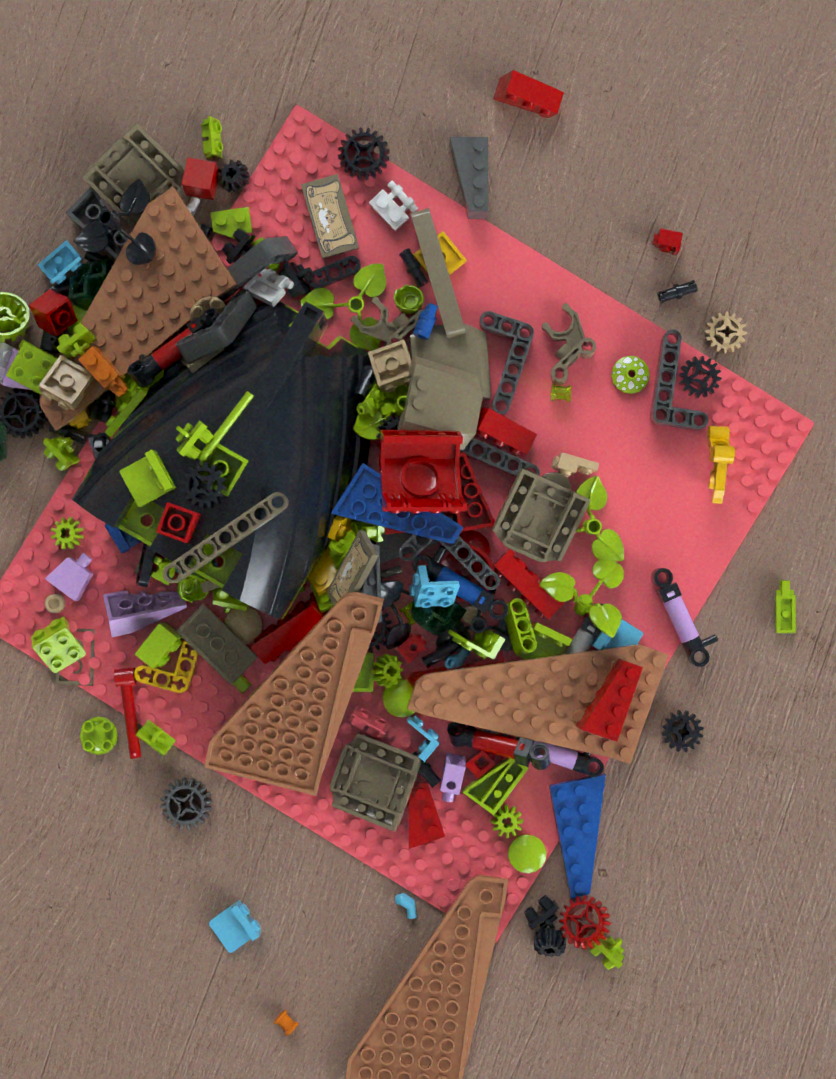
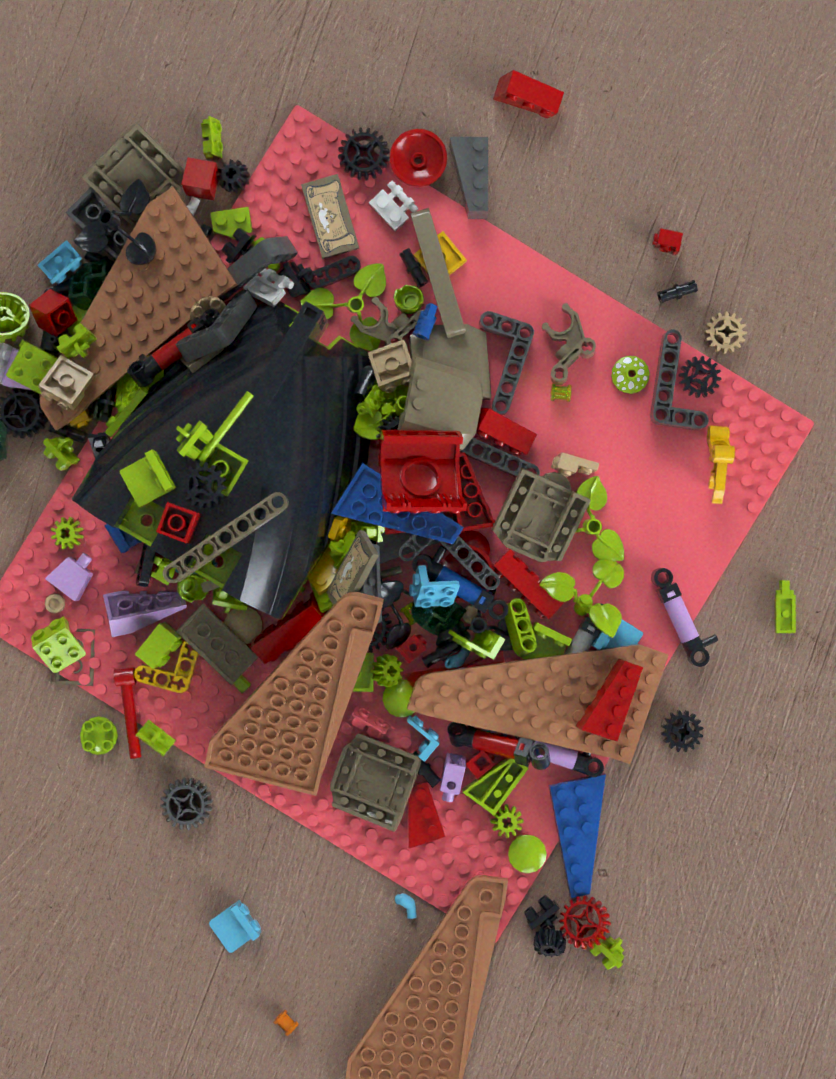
(104, 371): orange hinge -> none
(418, 145): none -> red dish

